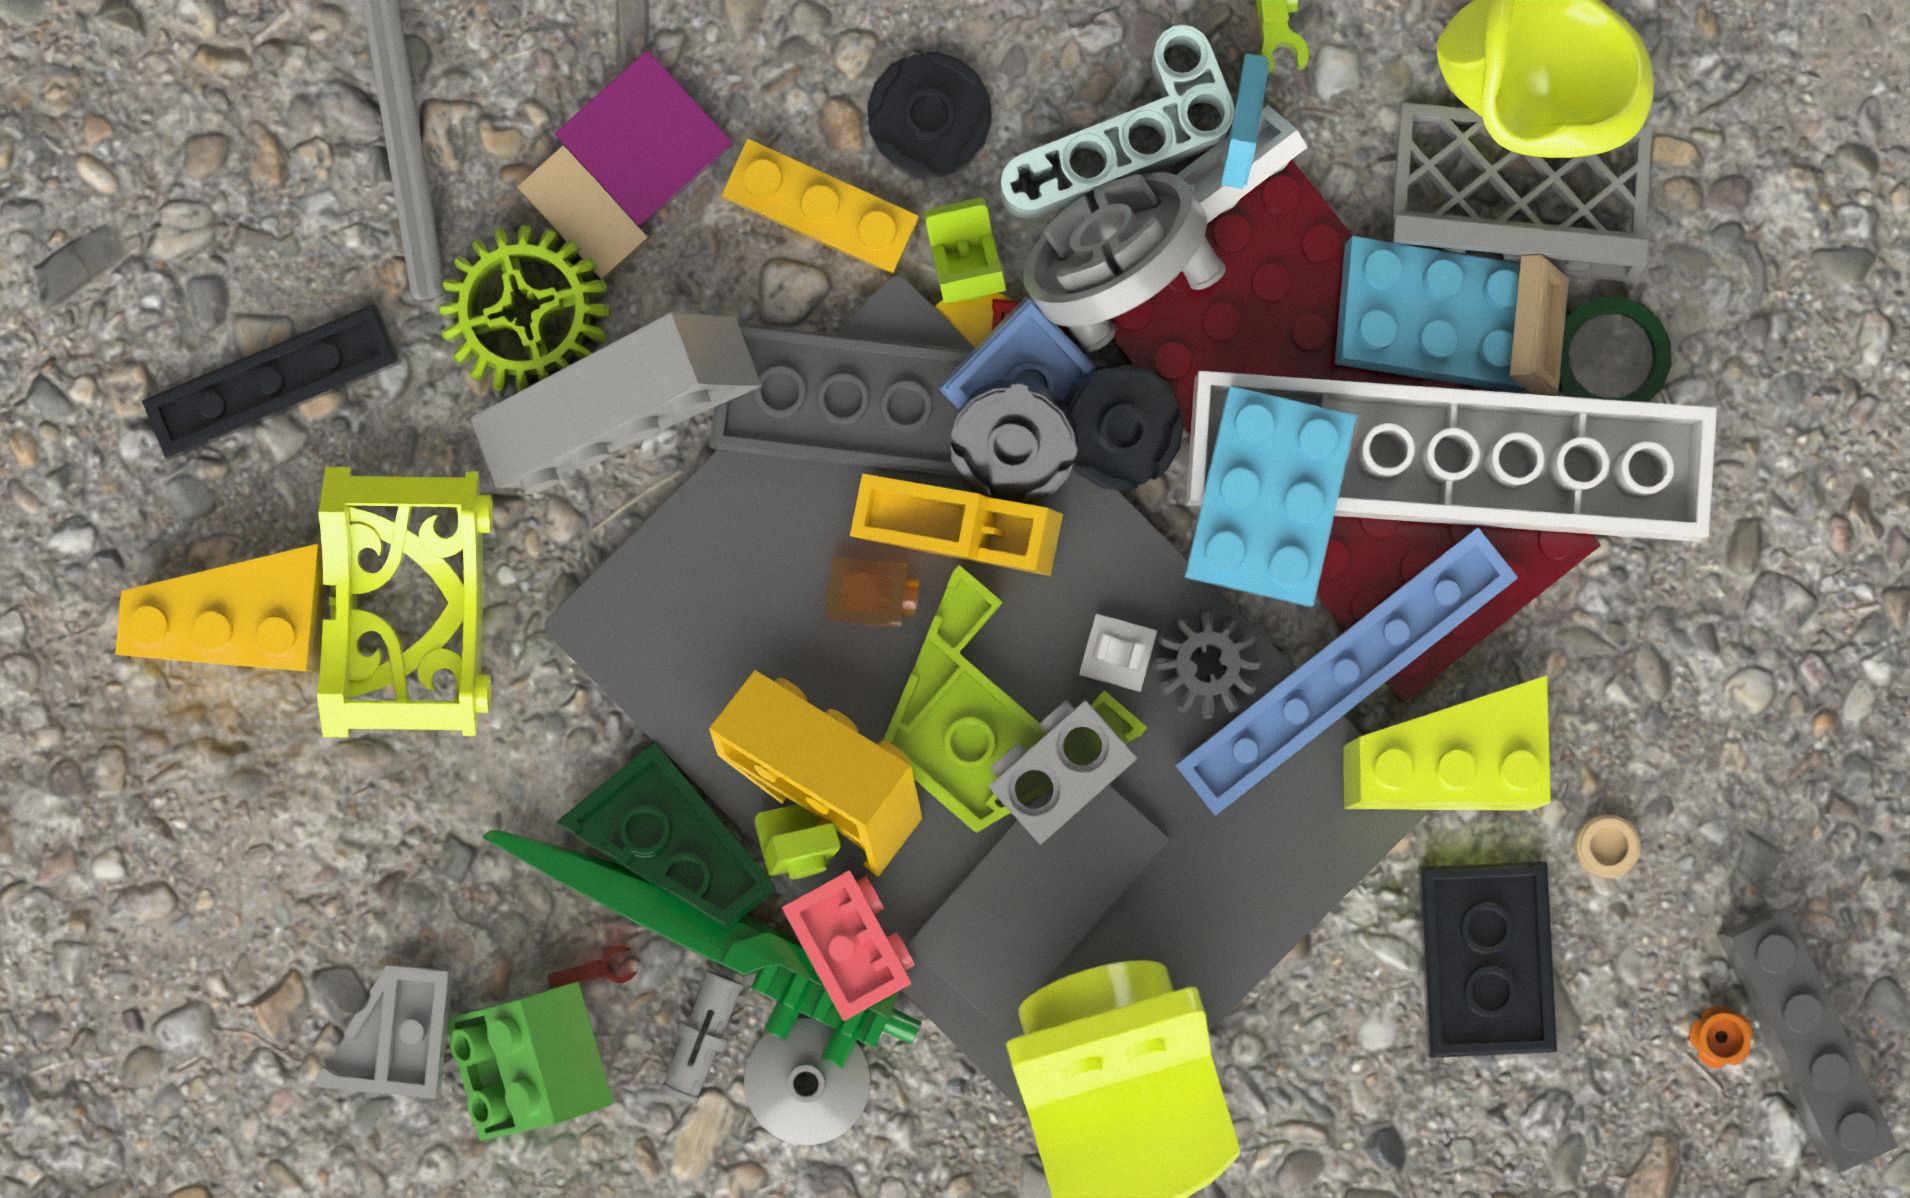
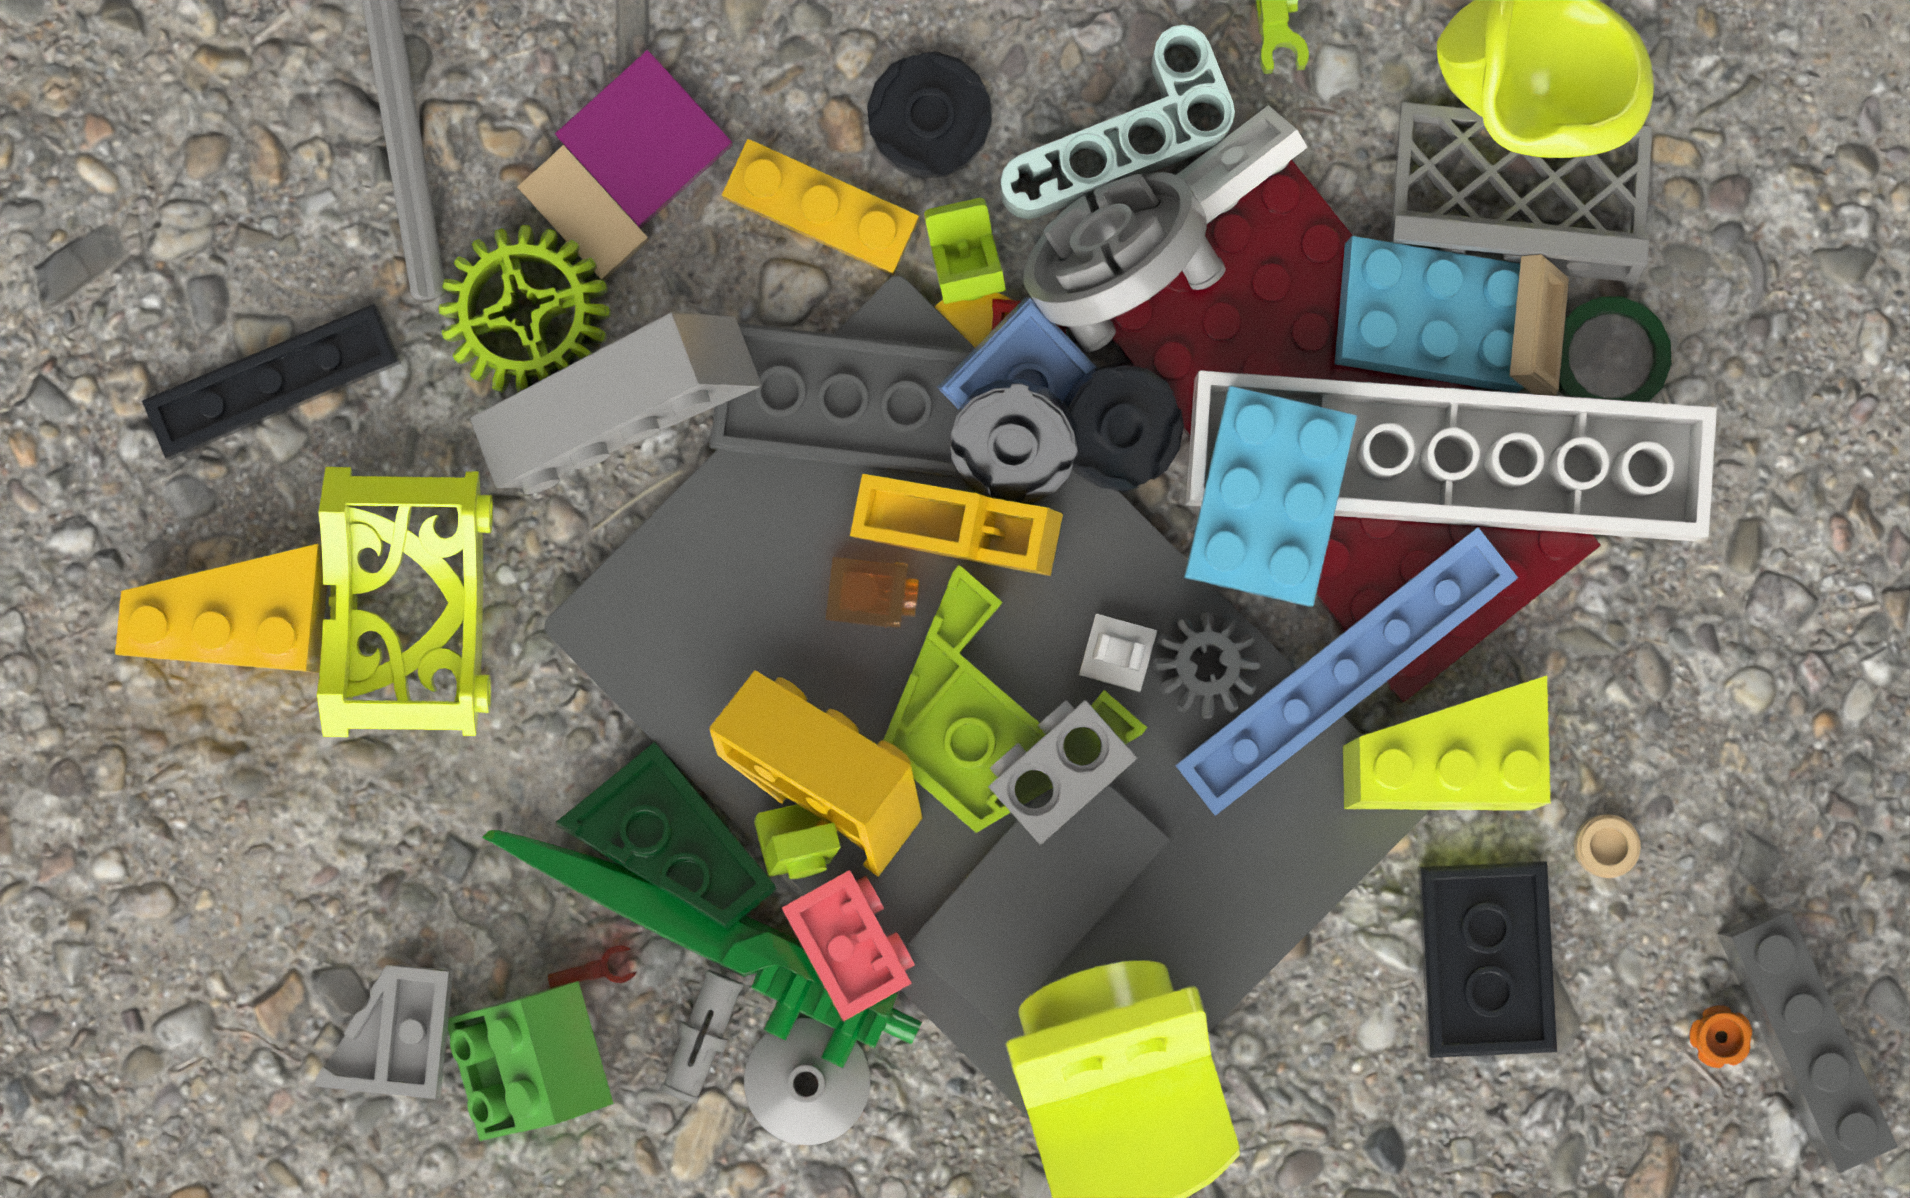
(1245, 121): medium azure tile -> none

